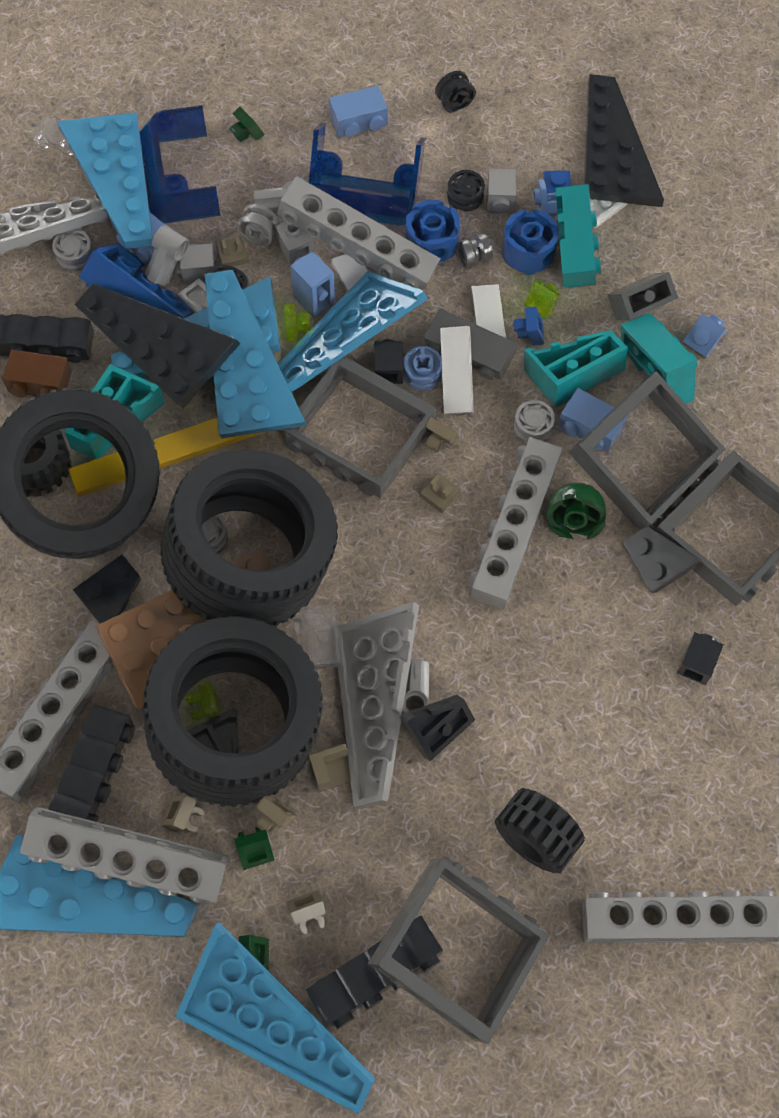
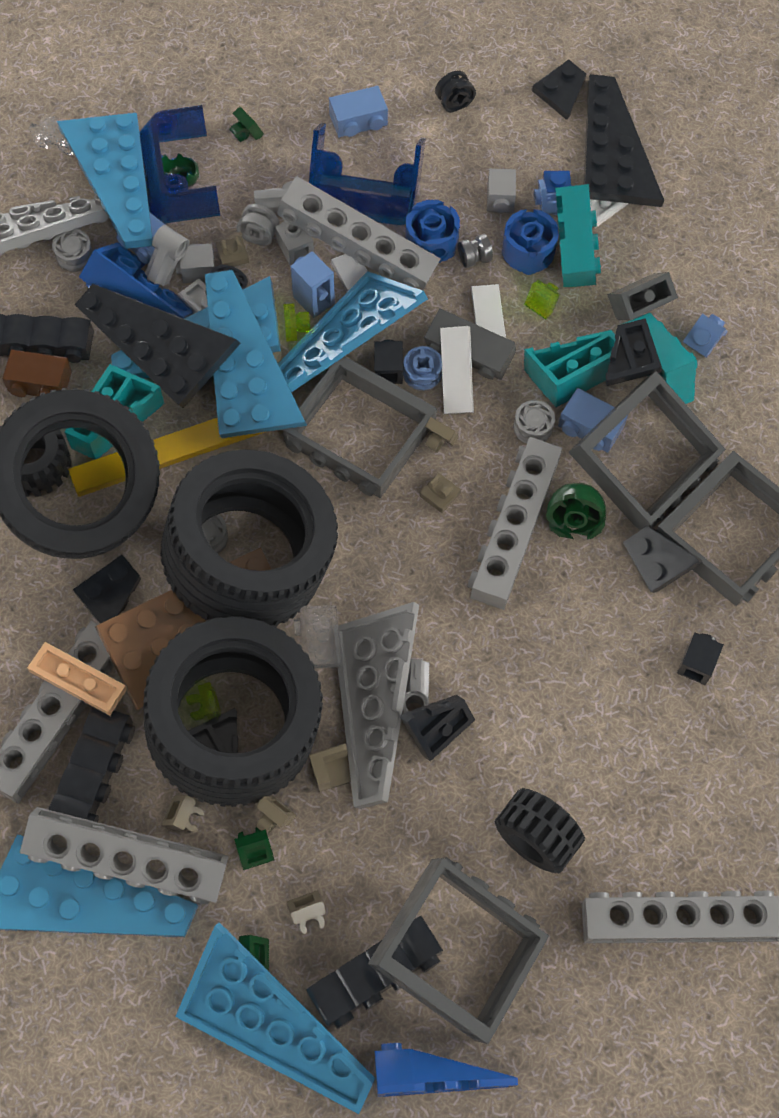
(77, 678): none -> light nougat plate
(181, 165): none -> dark green hair
(417, 1072): none -> blue wedge
(467, 191): black wheel -> none
(531, 326): blue tile -> none
(561, 87): none -> black wing
(632, 353): none -> black wing

